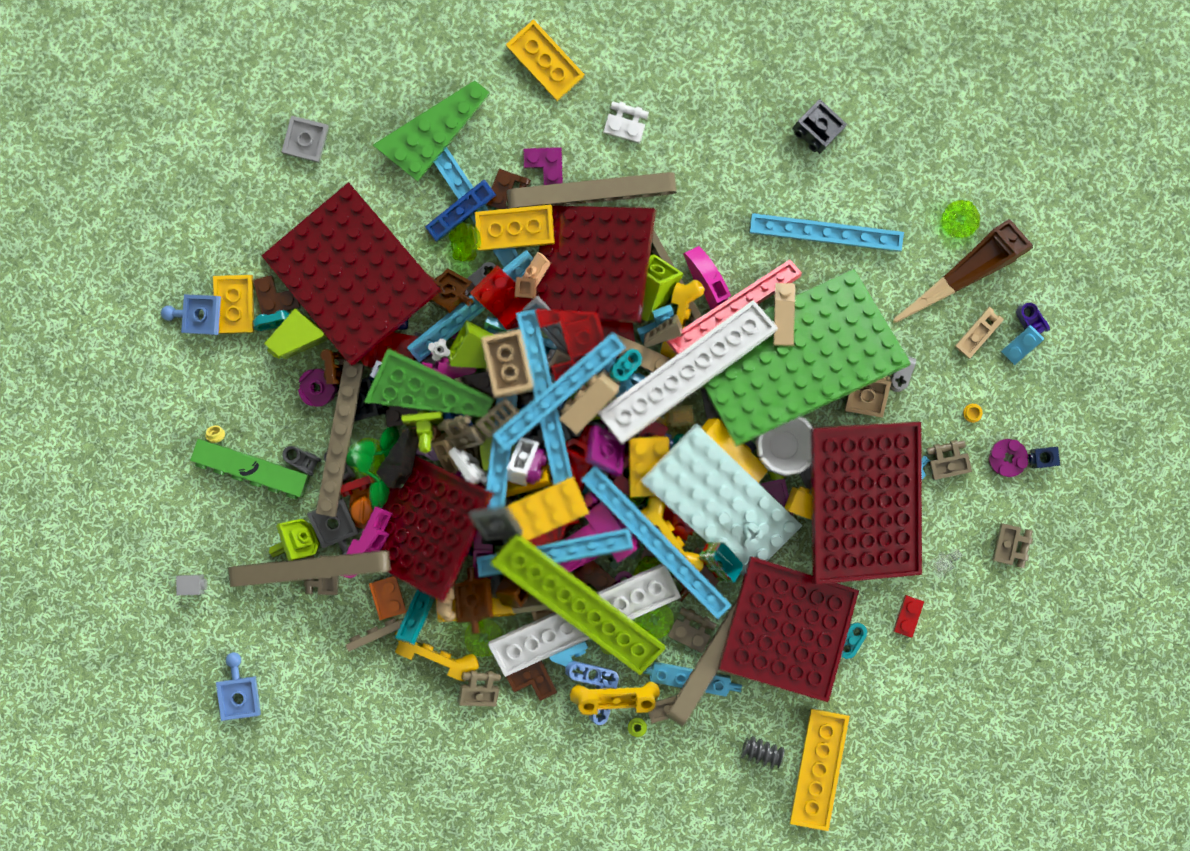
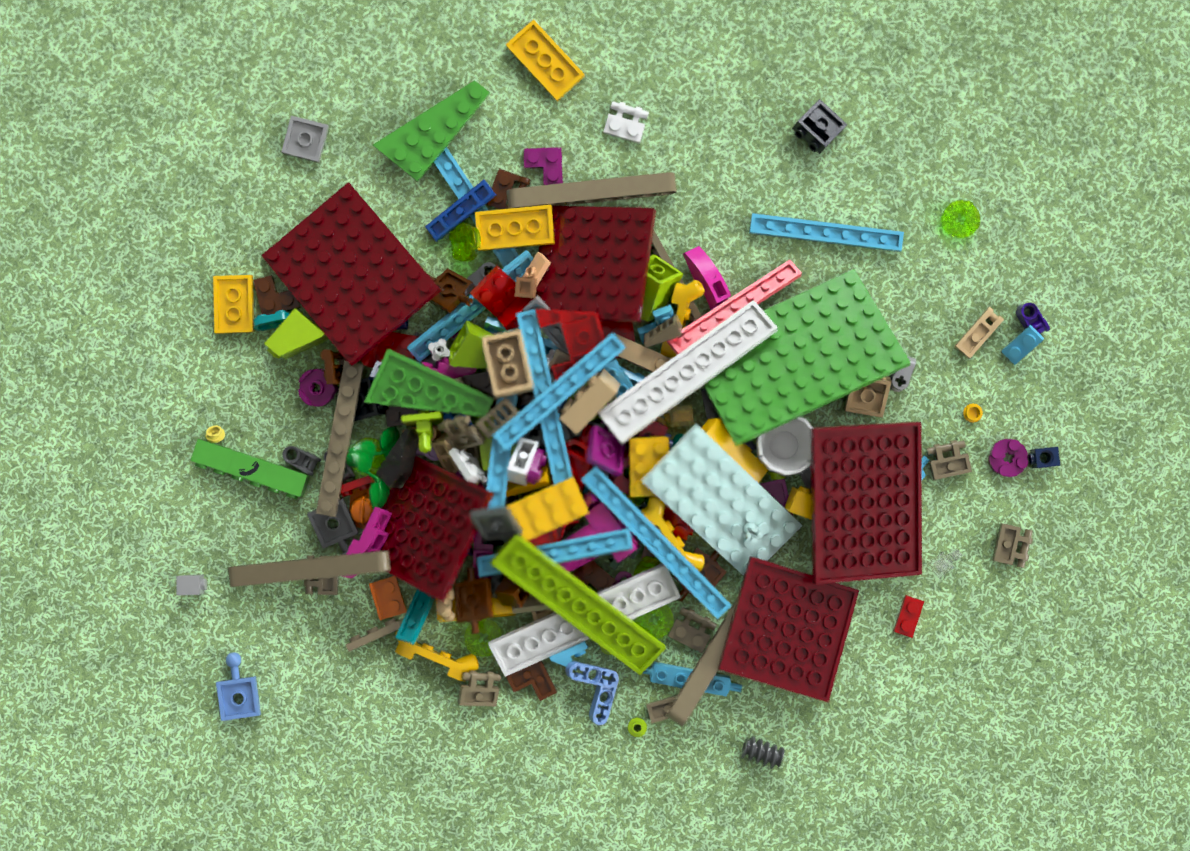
(191, 307): medium blue plate -> none
(297, 540): lime piece -> none
(593, 699): yellow plate -> none
(624, 366): teal plate -> none
(709, 558): piece -> none
(784, 314): tan slope -> none
(819, 769): yellow plate -> none
(854, 641): teal plate -> none
(993, 253): reddish brown plate -> none

